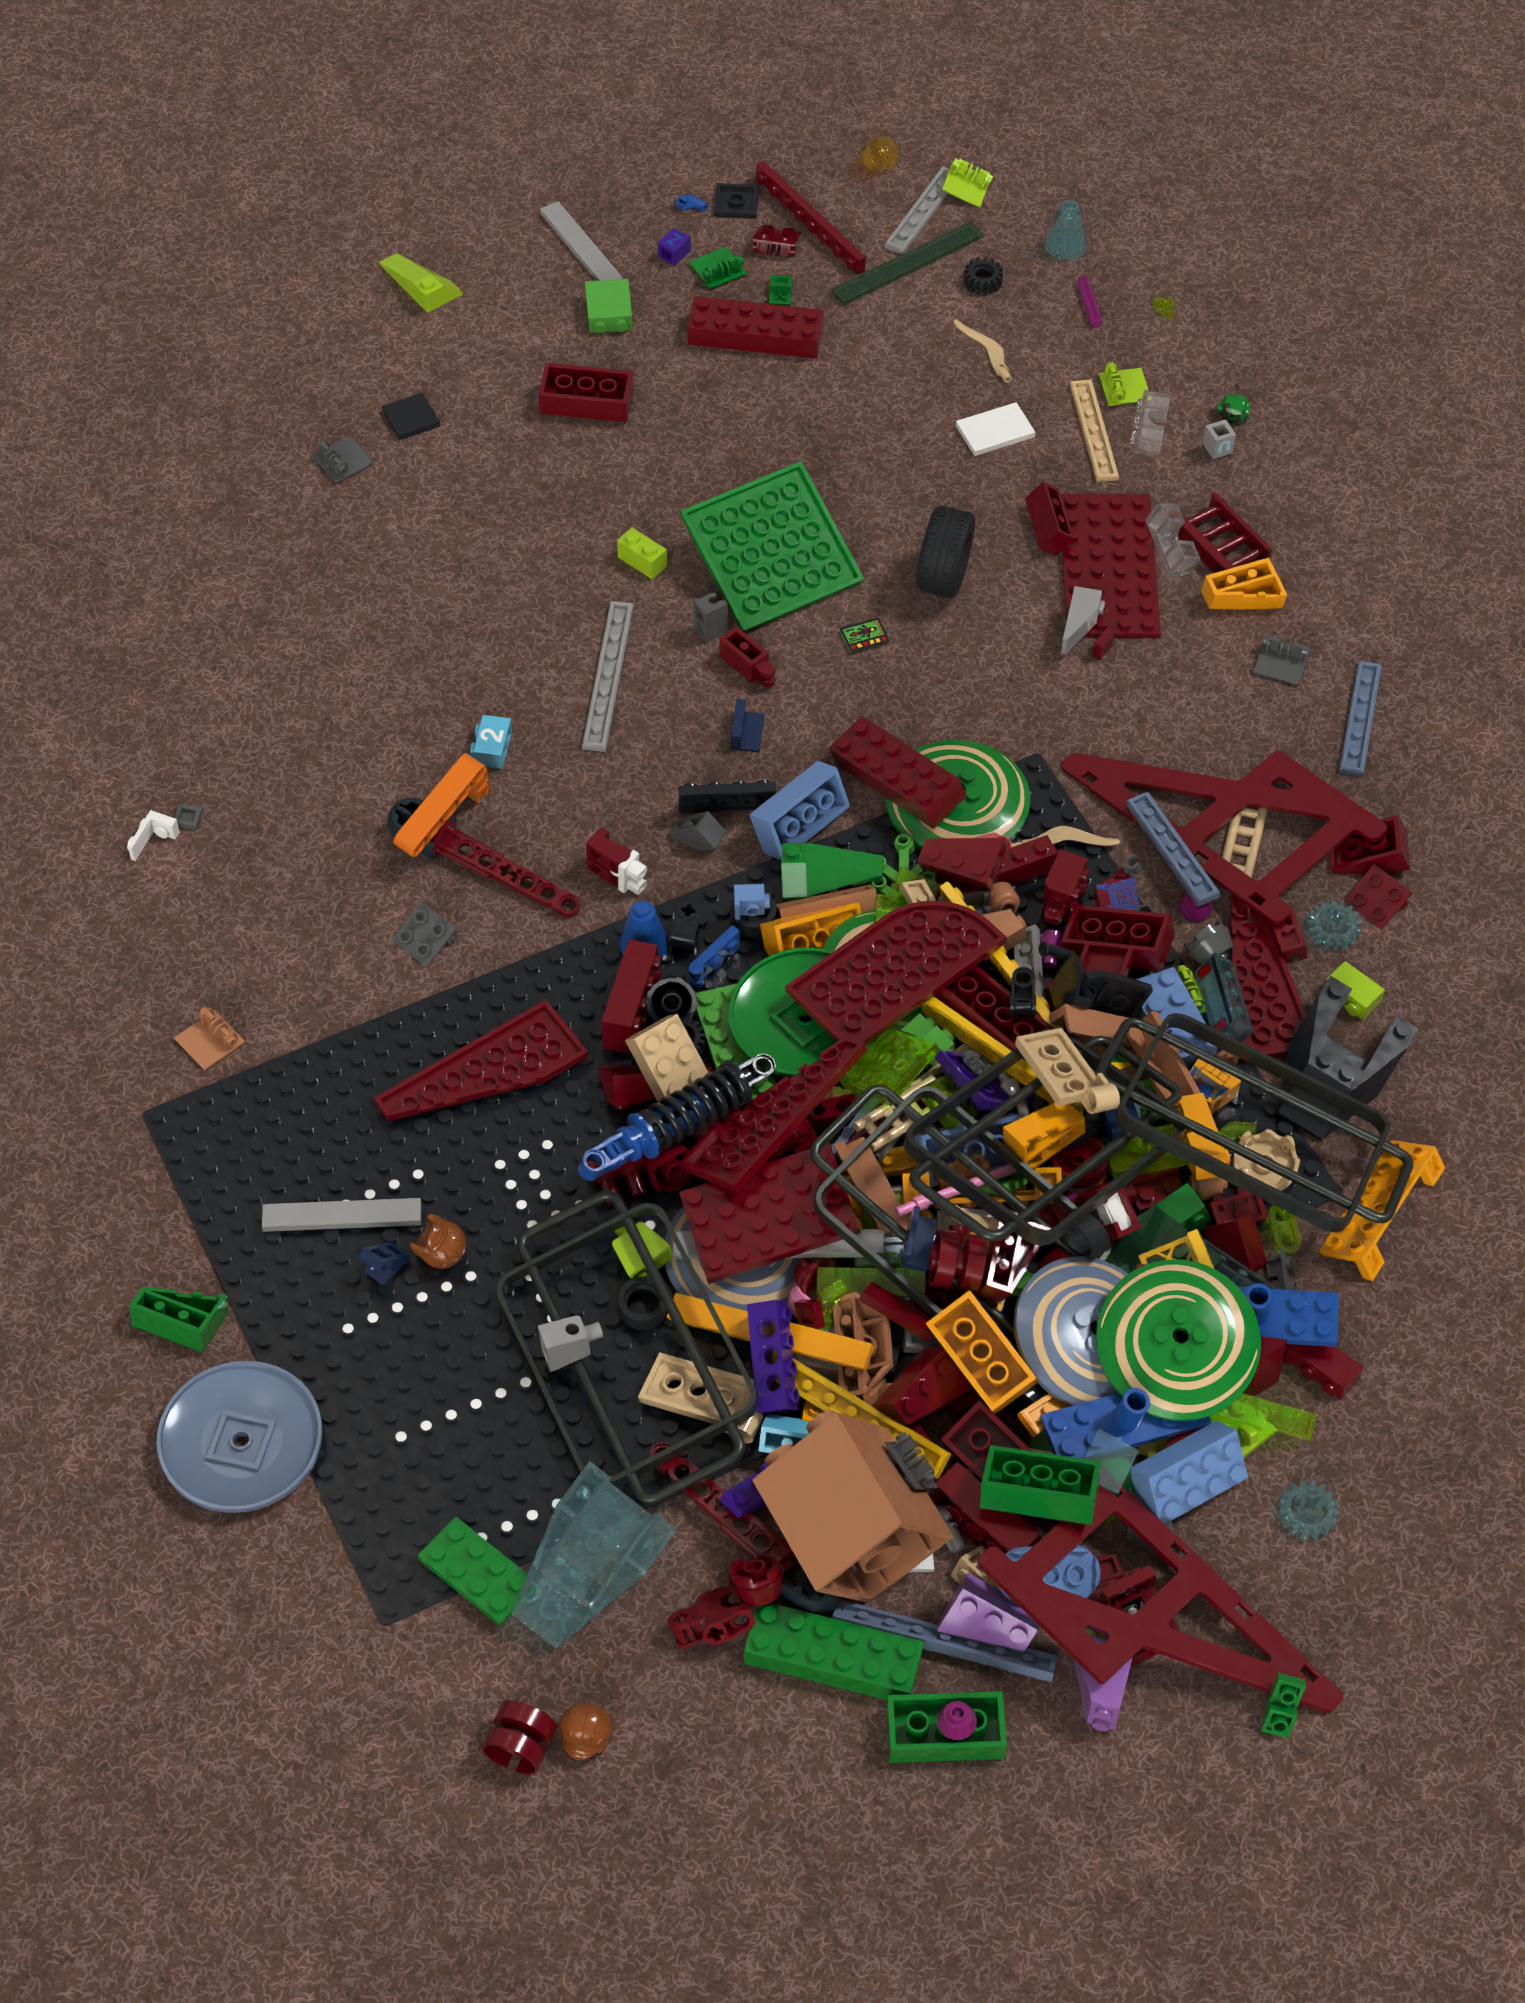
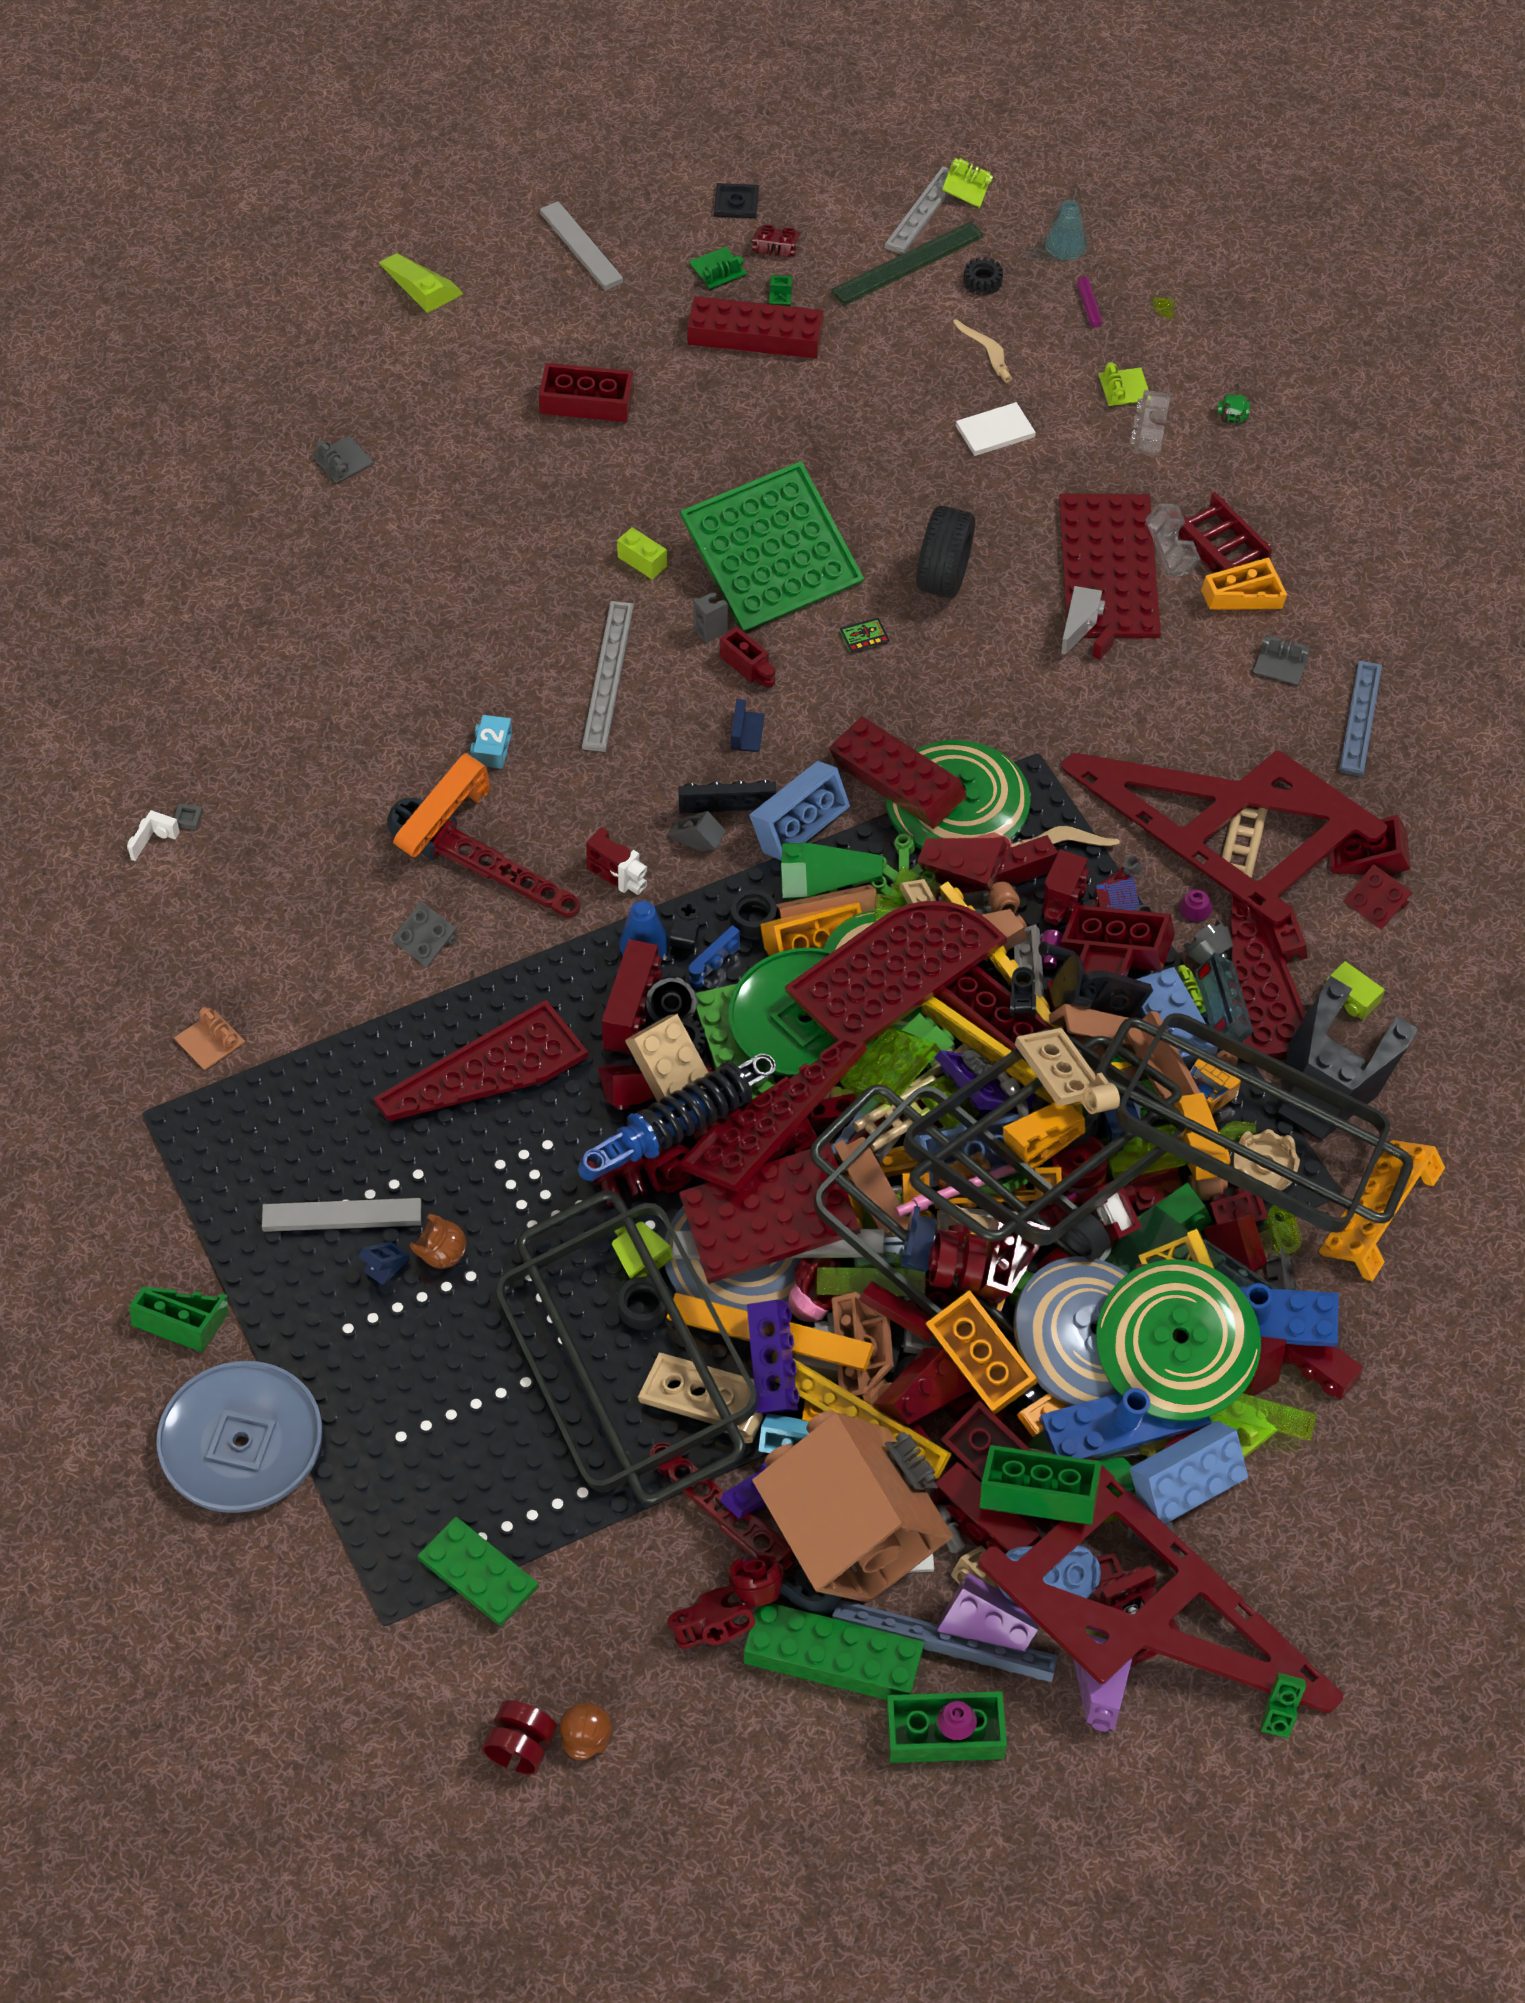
(410, 416): black tile -> none
(567, 1340): light grey torso -> none
(587, 1556): clear light blue wedge -> none
(608, 306): bright green brick -> none
(674, 246): dark purple brick -> none
(689, 202): blue arm -> none
(750, 900): medium blue brick -> none
(809, 1313): dark red tile -> none
(810, 217): dark red plate -> none
(829, 1298): clear neon green arm -> none
(879, 155): clear yellow piece -> none
(1049, 518): dark red brick -> none
(1094, 431): tan tile -> none
(1115, 1459): clear light blue piece -> none
(1173, 849): sand blue tile -> none
(1219, 439): light grey brick -> none
(1306, 1519): clear light blue gear -> none
(1334, 924): clear light blue gear -> none

